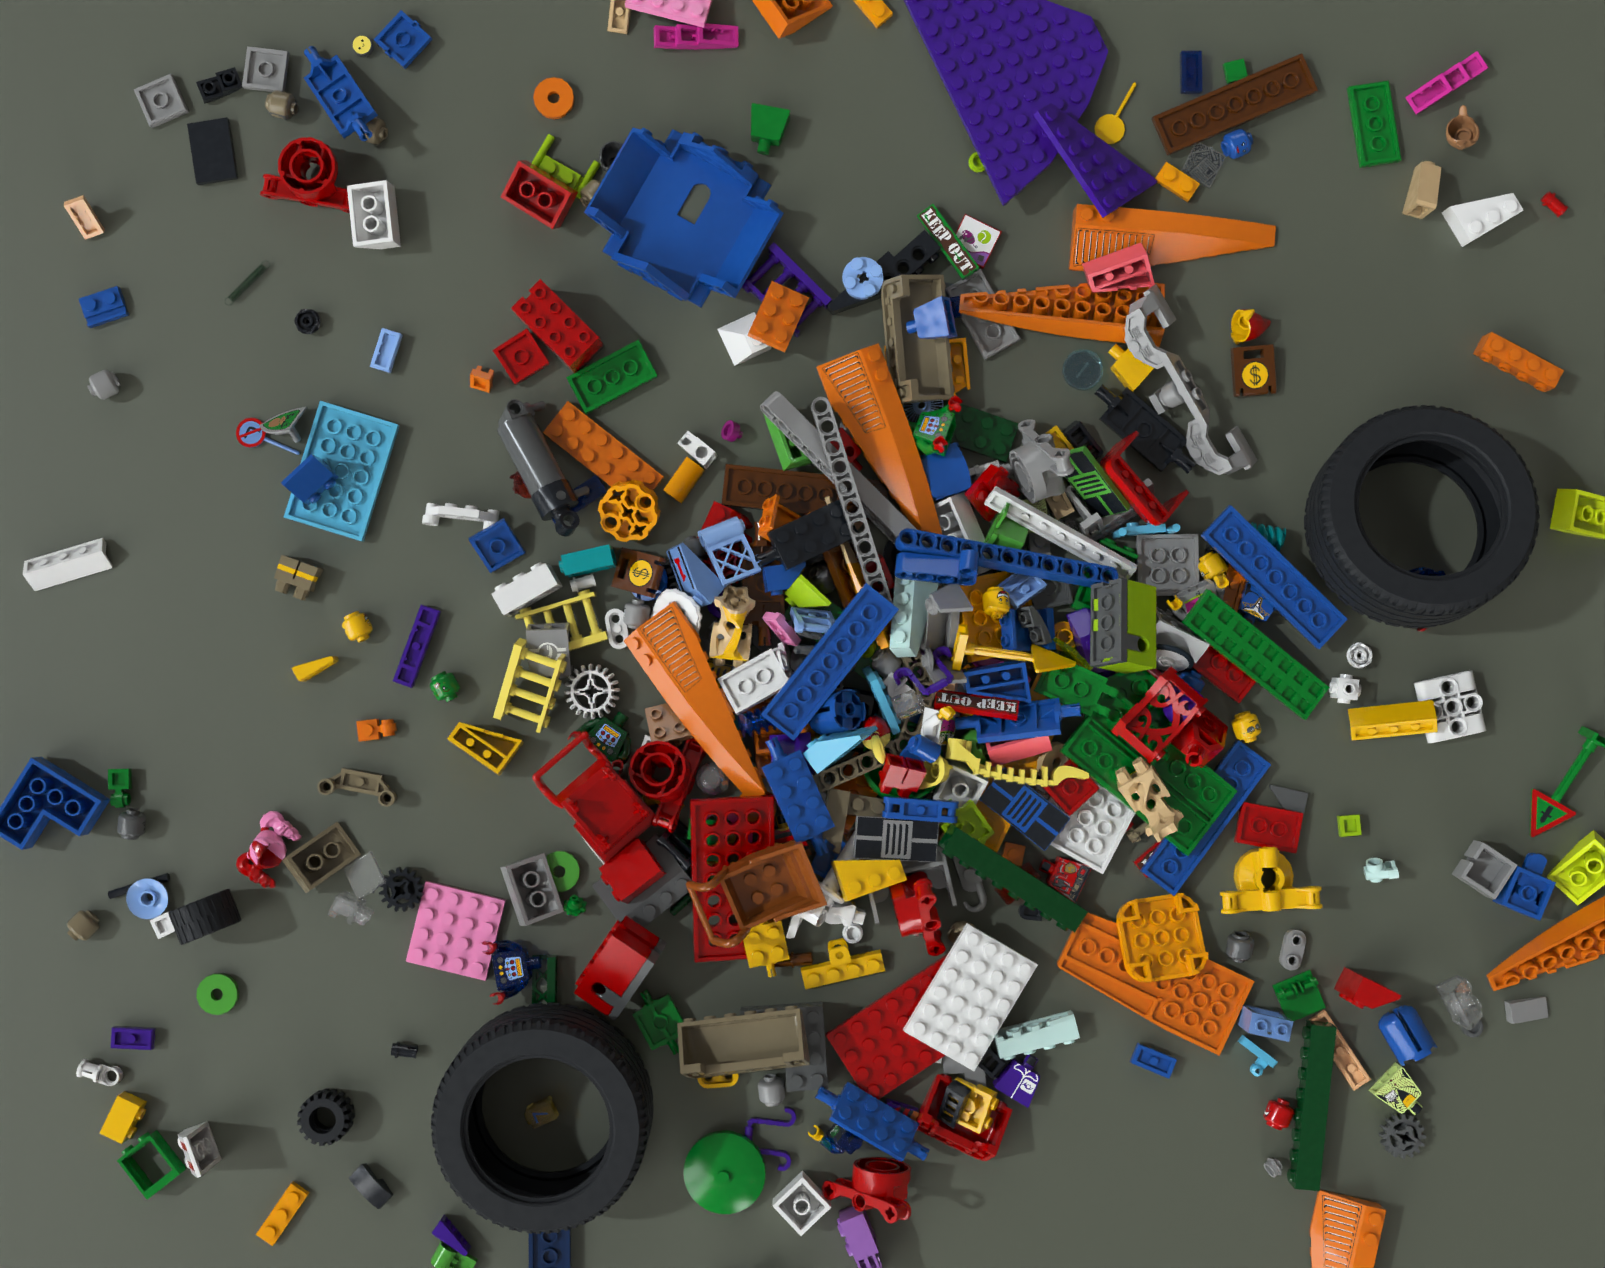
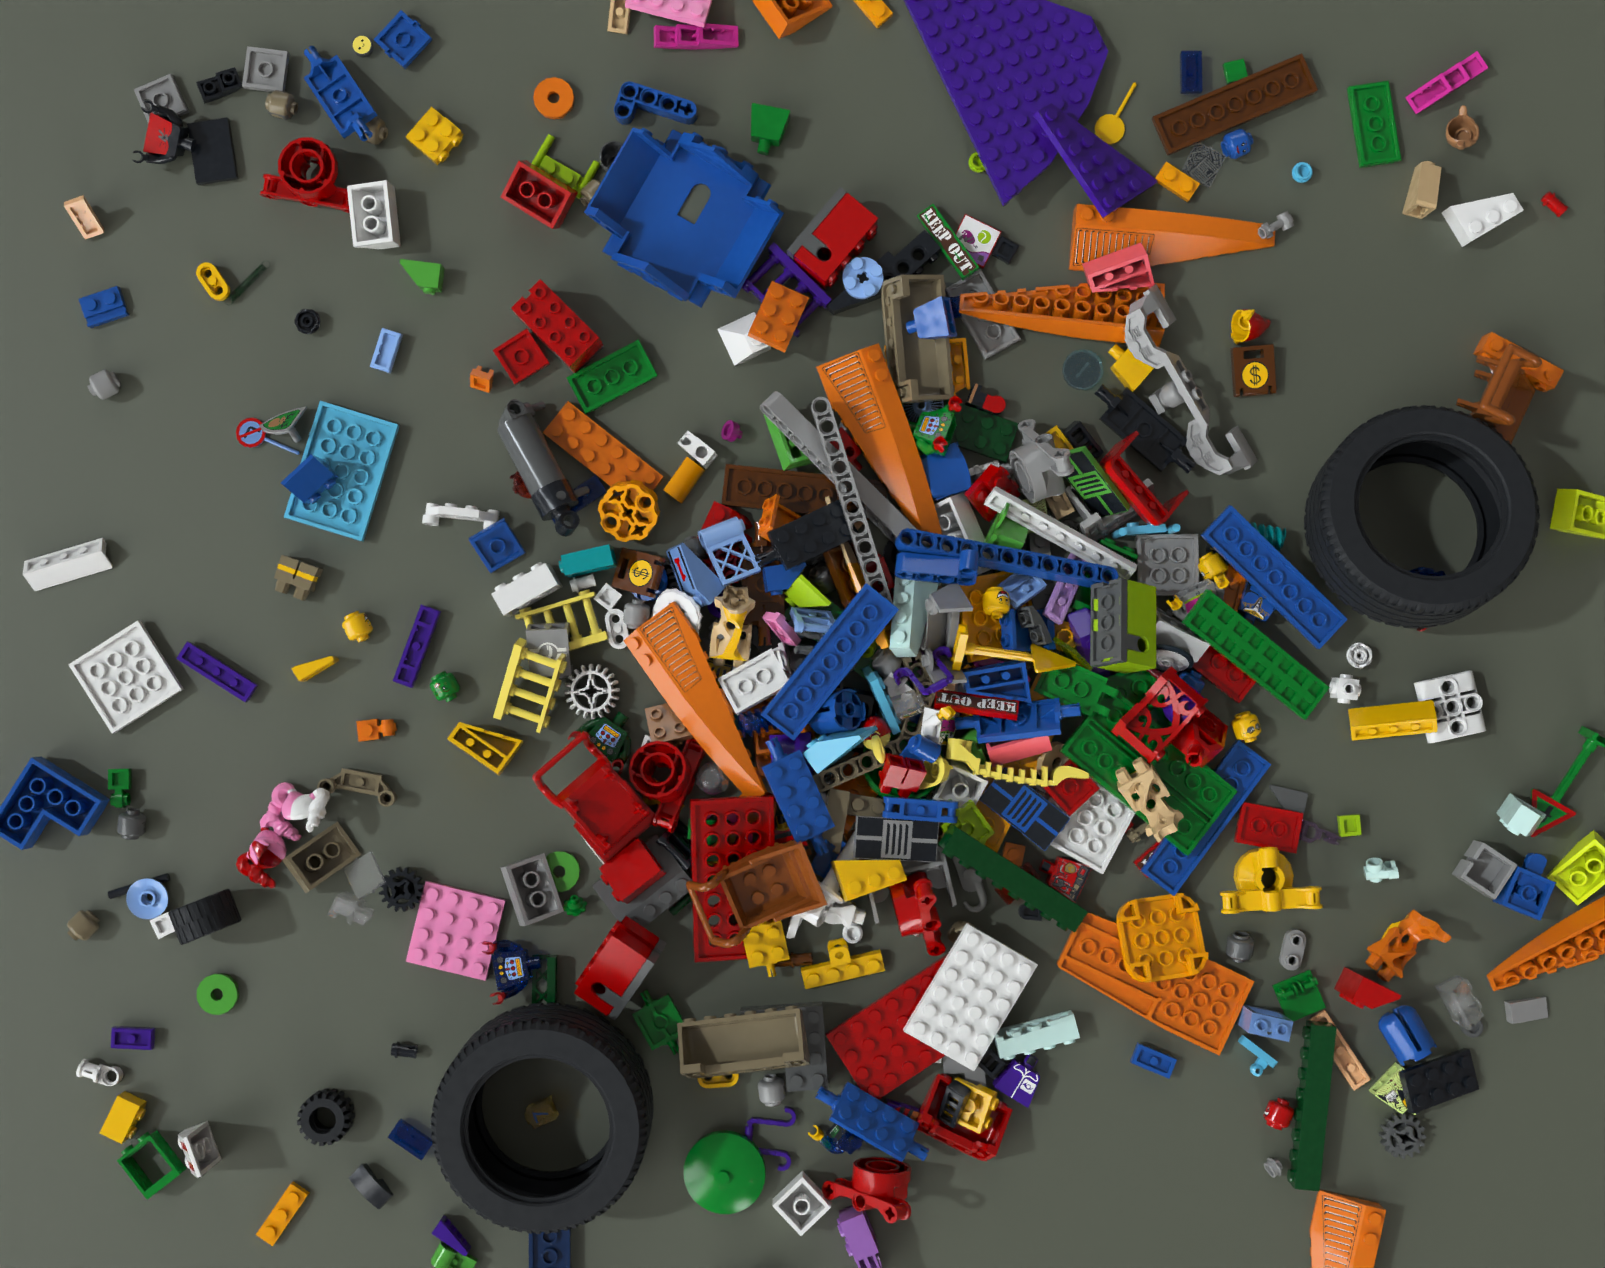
(126, 676): none -> white plate
(165, 136): none -> torso
(213, 282): none -> yellow plate
(217, 671): none -> dark purple plate
(297, 805): none -> hair
(411, 1139): none -> clear blue plate
(425, 274): none -> bright green slope
(435, 136): none -> yellow plate
(608, 597): none -> white plate
(656, 107): none -> blue beam
(836, 233): none -> red piece
(985, 402): none -> leg
(1005, 250): none -> black tile
(1061, 597): none -> lavender tile
(1284, 221): none -> light grey bar
(1302, 172): none -> medium azure plate
(1331, 837): none -> clear purple piece
(1393, 953): none -> orange hips
(1438, 1080): none -> black plate
(1506, 392): none -> dark orange piece
(1519, 816): none -> light aqua wedge

